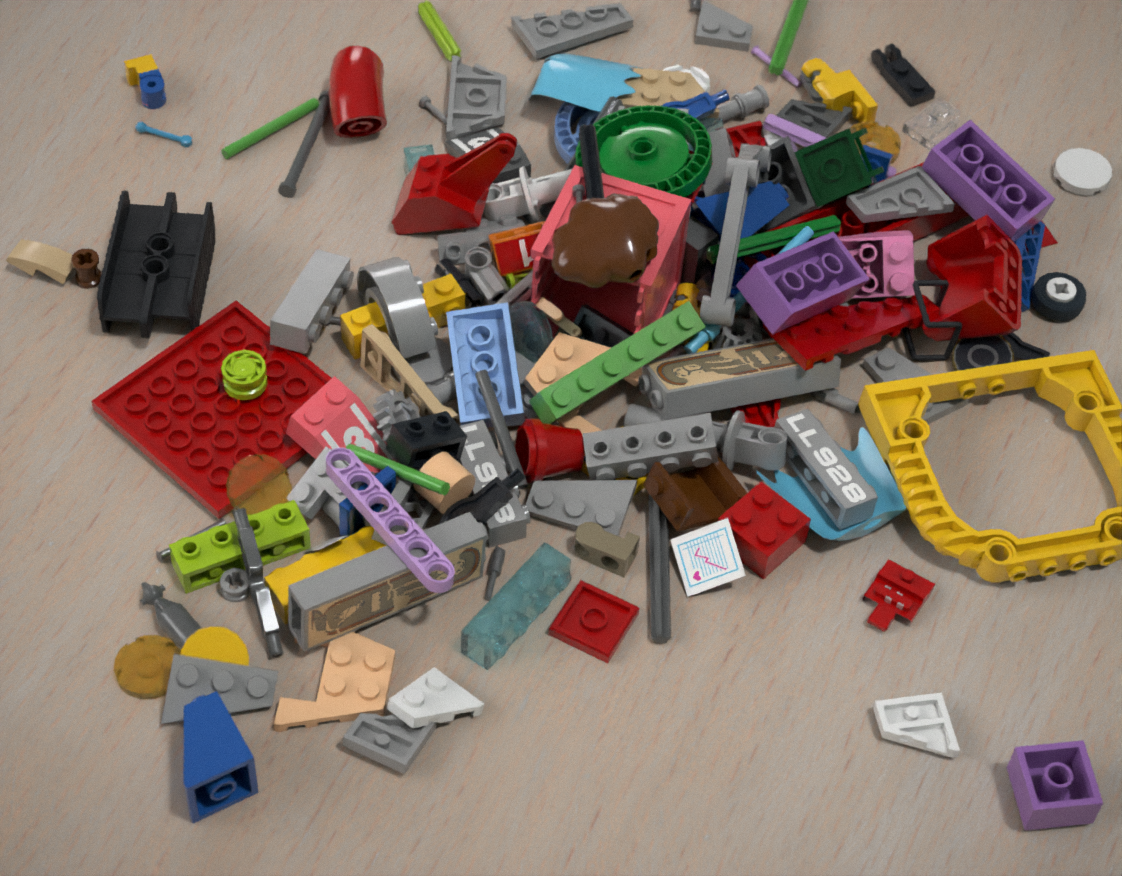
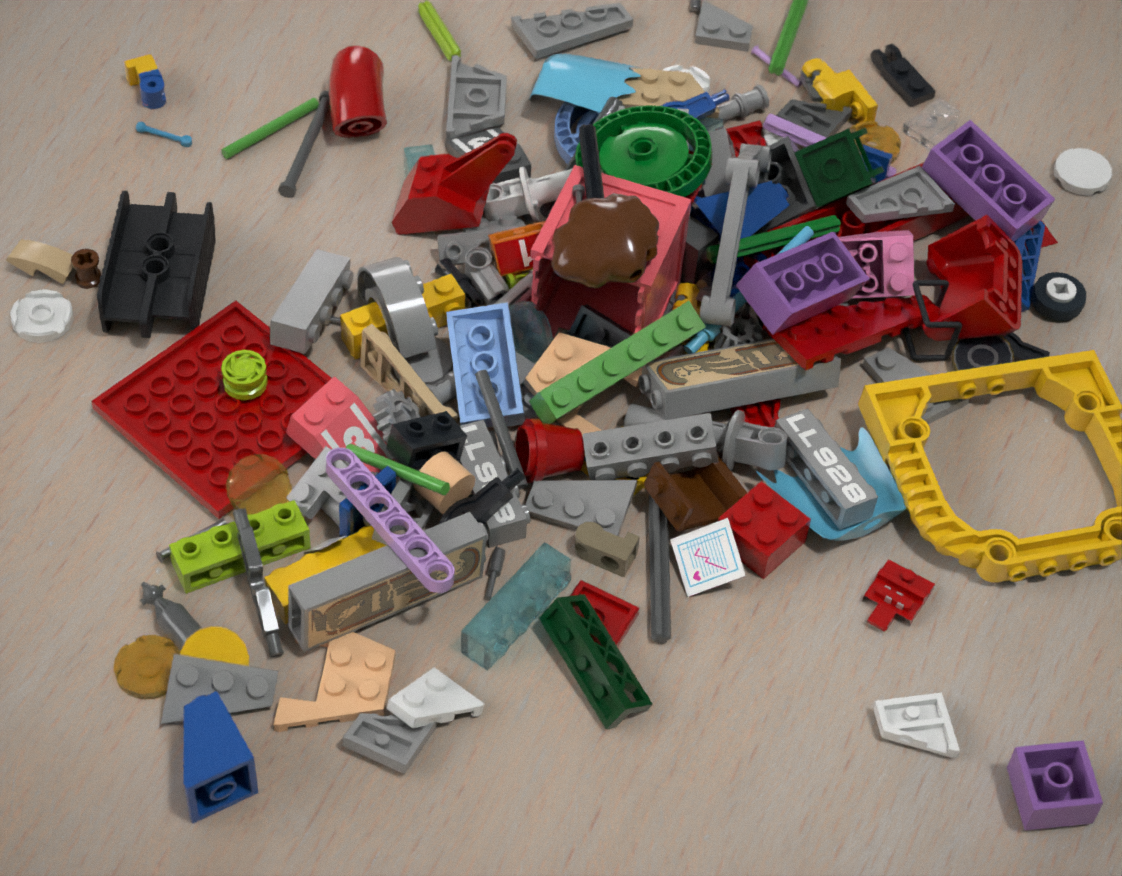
(42, 316): none -> white tile
(231, 576): light grey bush -> none
(426, 102): light grey piece -> none
(558, 317): light nougat piece -> none
(589, 660): none -> dark green fence
(831, 396): light grey piece -> none

